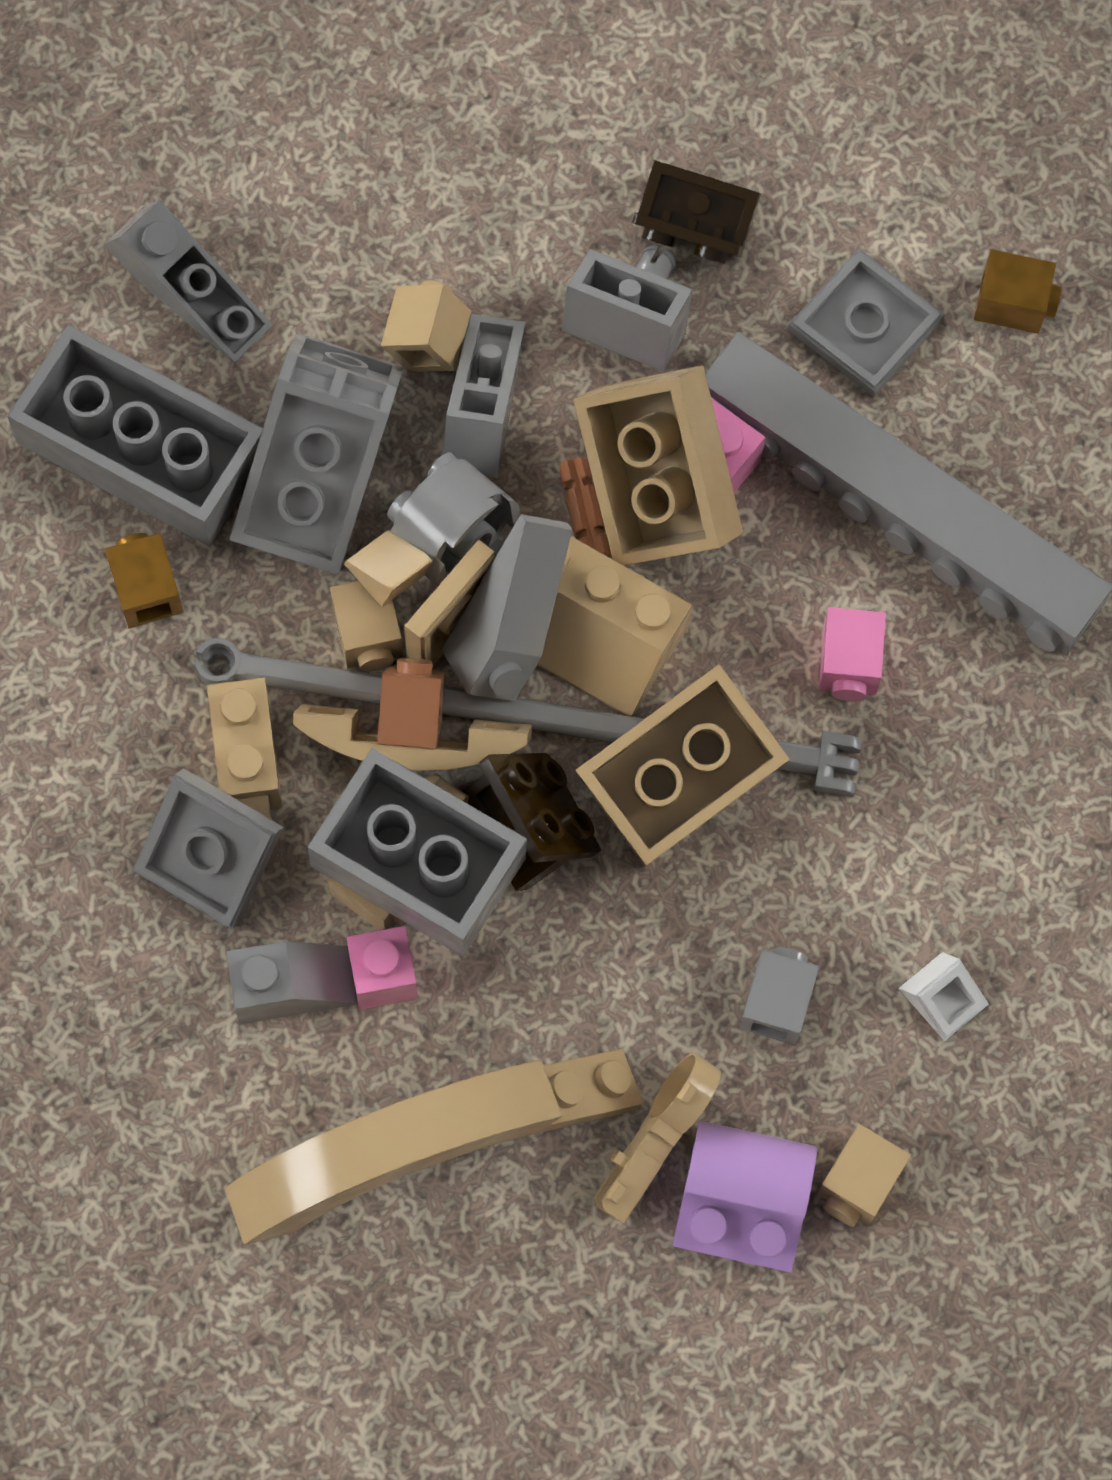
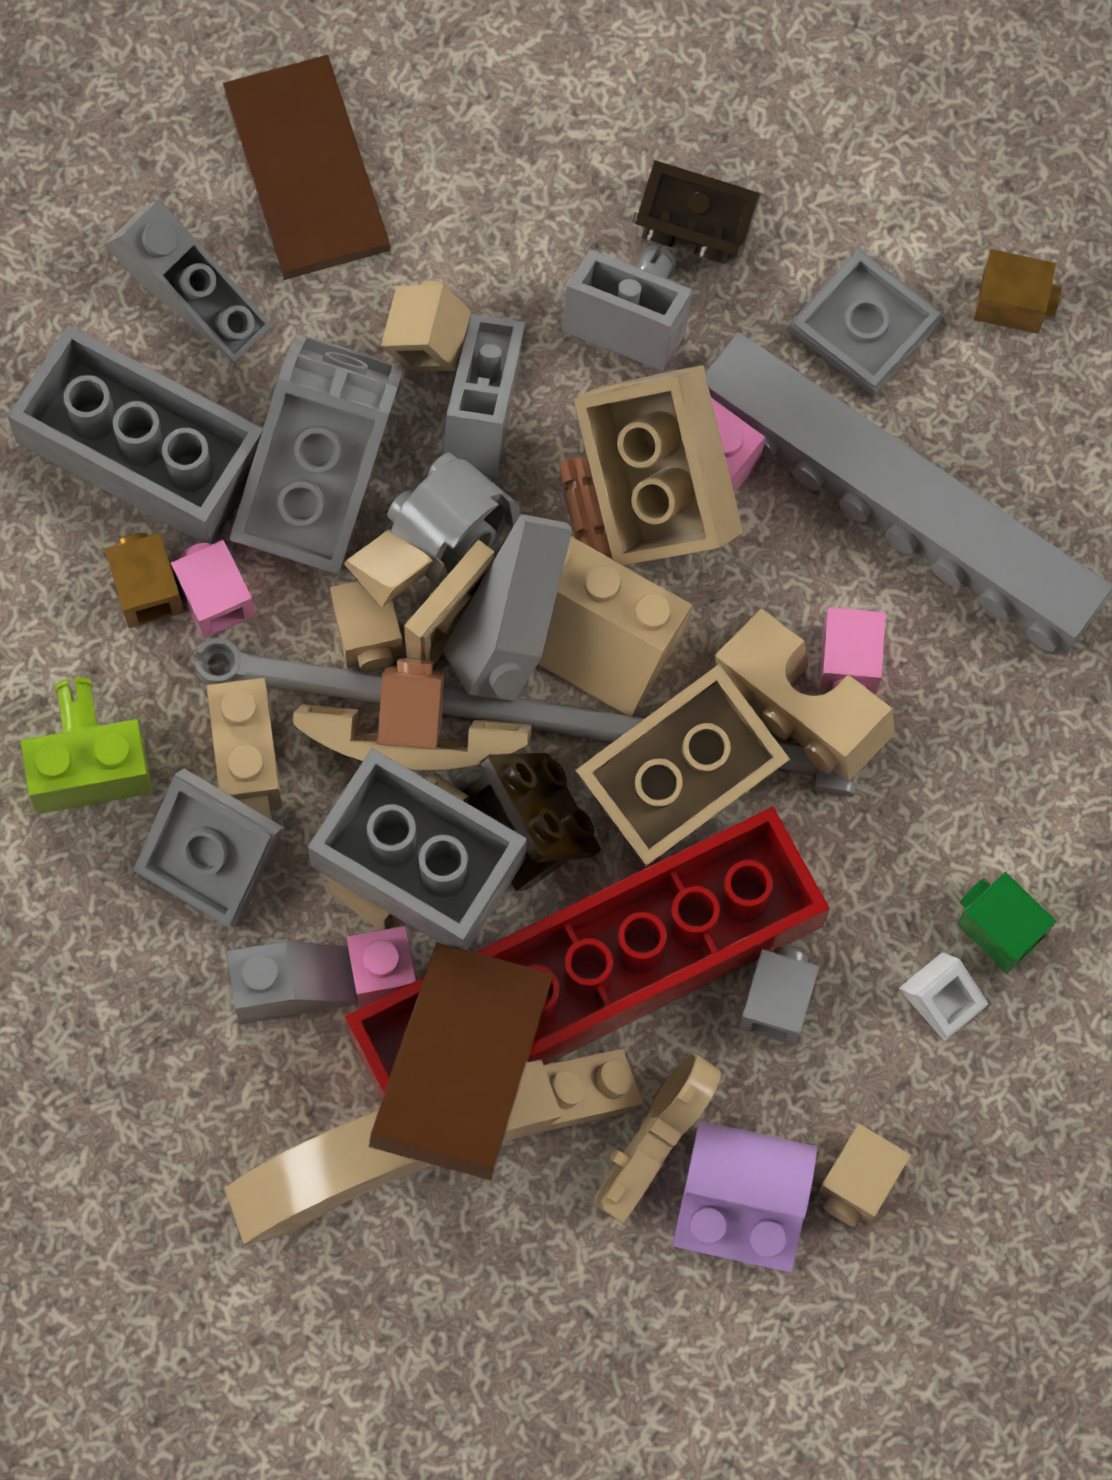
(85, 760): none -> lime brick
(212, 587): none -> bright pink brick
(306, 167): none -> reddish brown tile
(461, 1061): none -> reddish brown tile
(639, 941): none -> red brick
(834, 728): none -> tan arch
(1004, 920): none -> green brick

